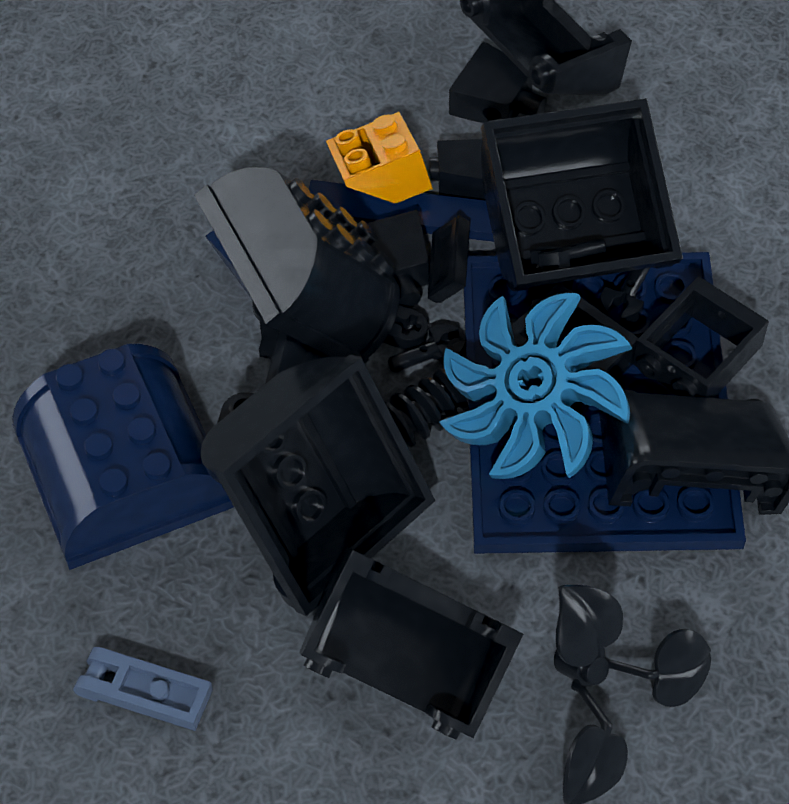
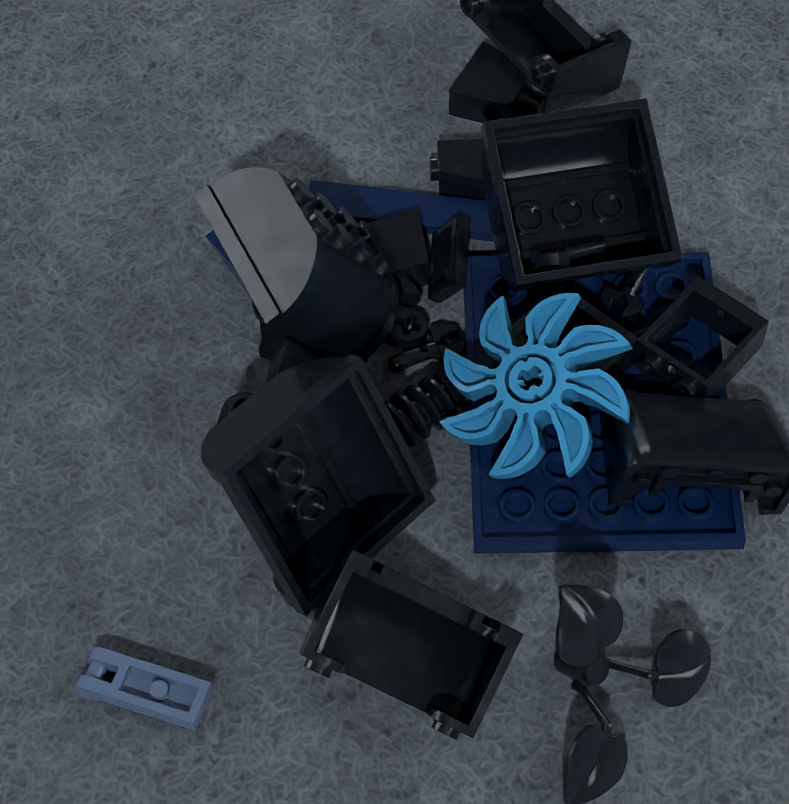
(115, 452): dark blue container -> none
(381, 159): light orange slope -> none

